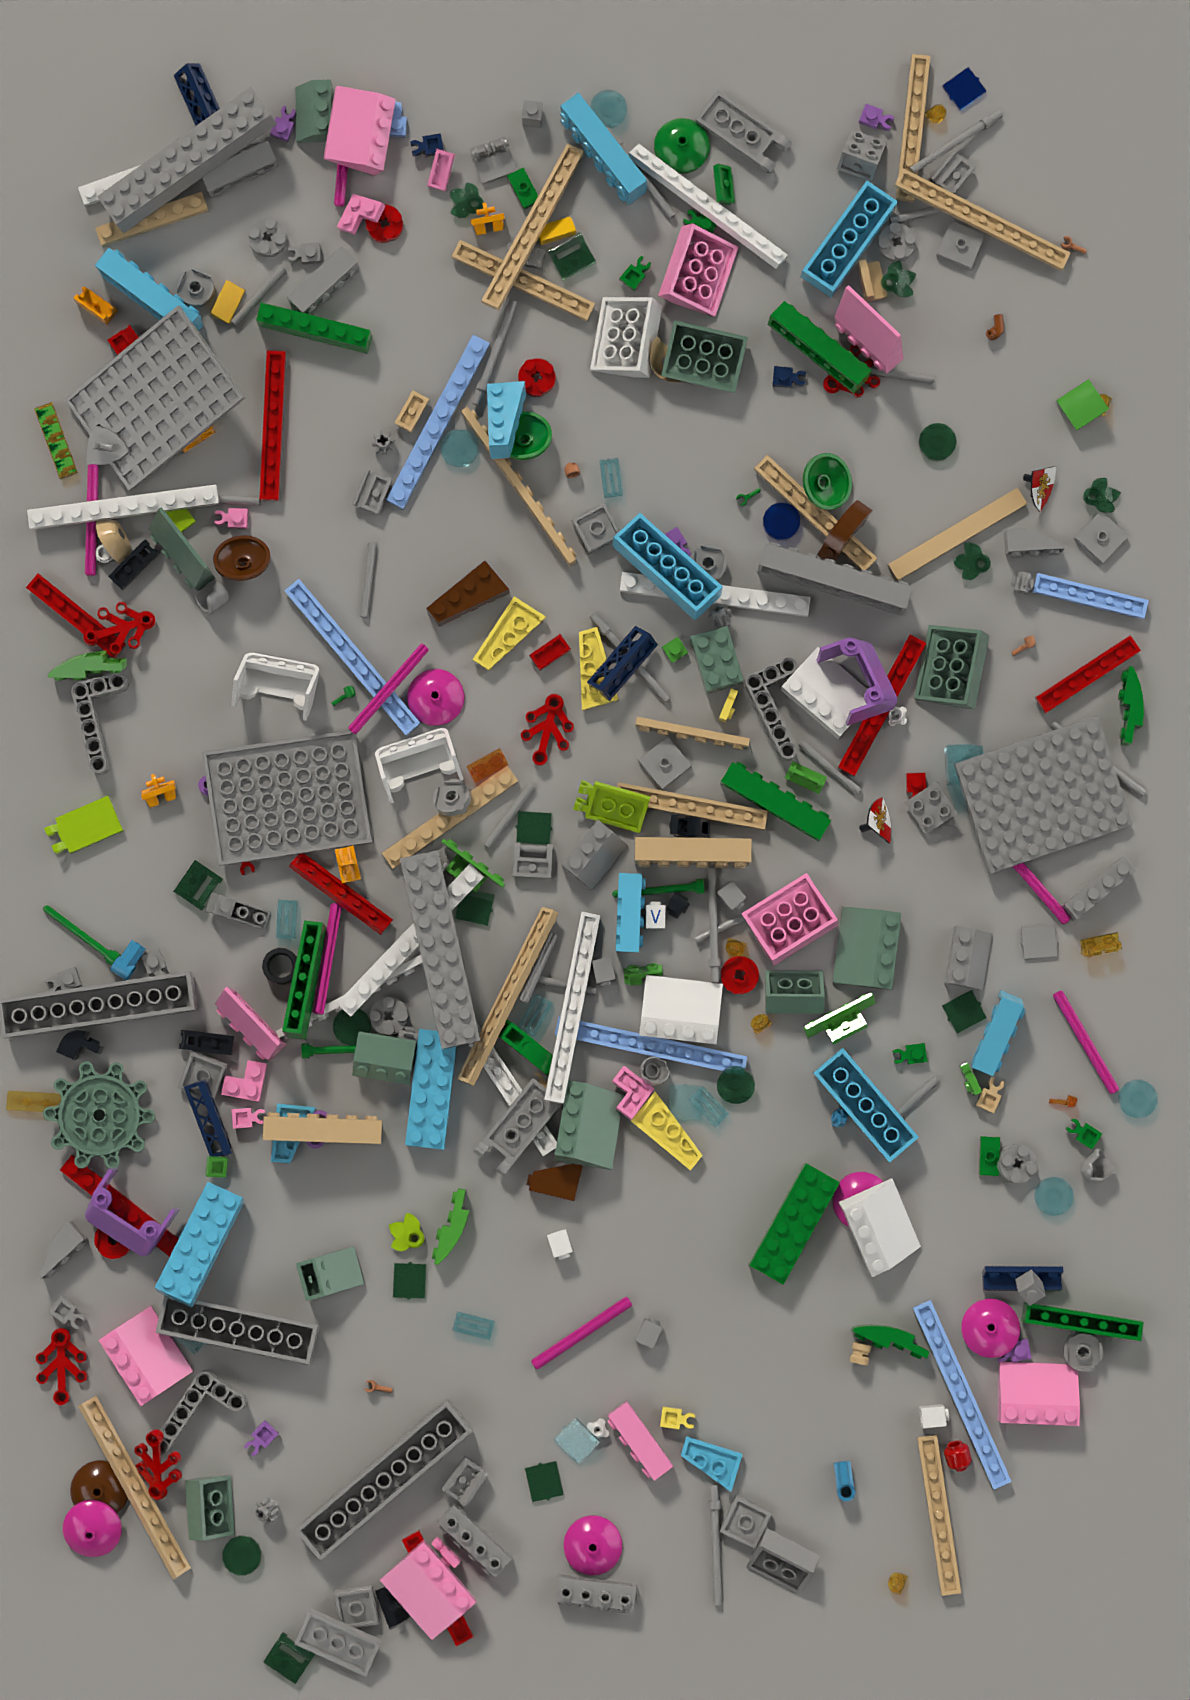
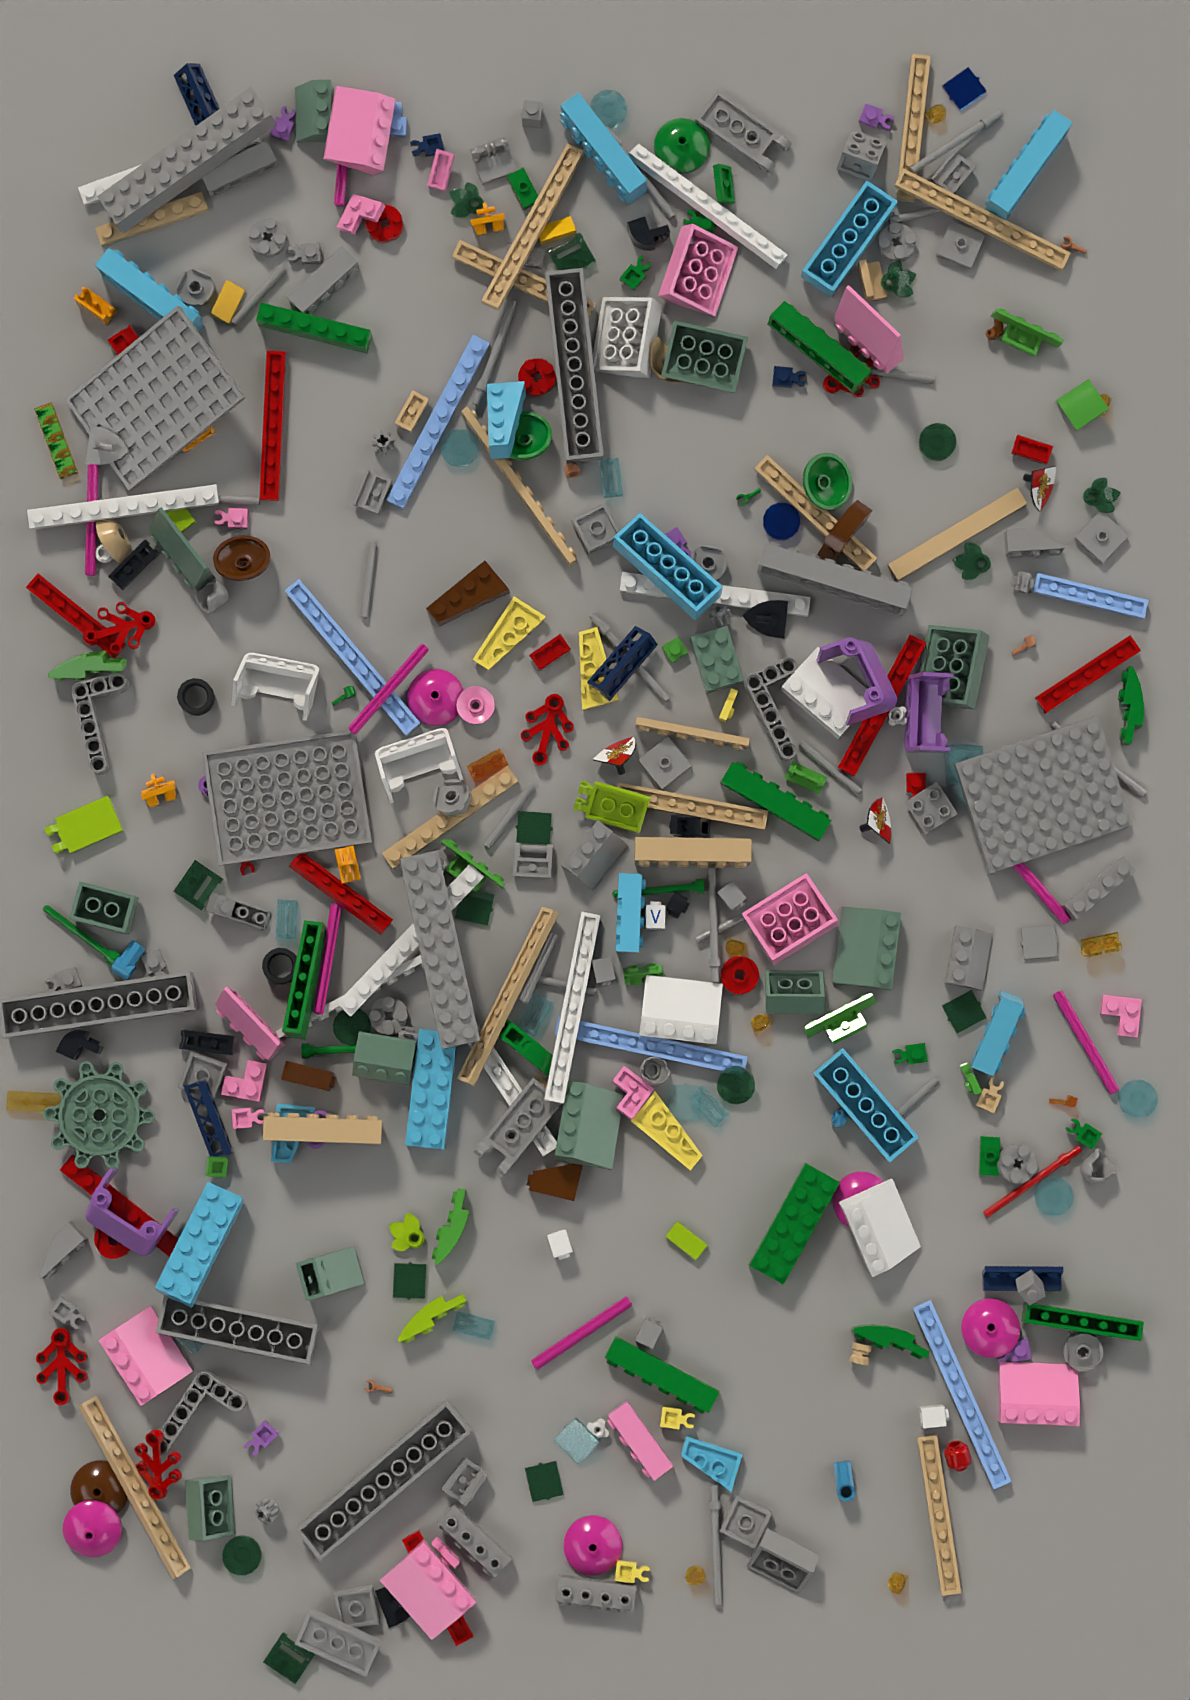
(104, 908): none -> sand green brick
(181, 696): none -> black tyre
(308, 1076): none -> reddish brown slope
(423, 1319): none -> lime slope
(475, 695): none -> bright pink dish
(574, 365): none -> light grey brick
(617, 754): none -> shield
(627, 1572): none -> light yellow plate
(644, 237): none -> black brick
(661, 1374): none -> green brick
(686, 1240): none -> lime tile
(695, 1575): none -> clear yellow plate
(768, 618): none -> black shield
(924, 712): none -> medium lavender windscreen
(1024, 335): none -> bright green bracket
(1028, 164): none -> medium azure brick
(1032, 450): none -> red plate
(1063, 1160): none -> red bar
(1128, 1011): none -> bright pink plate

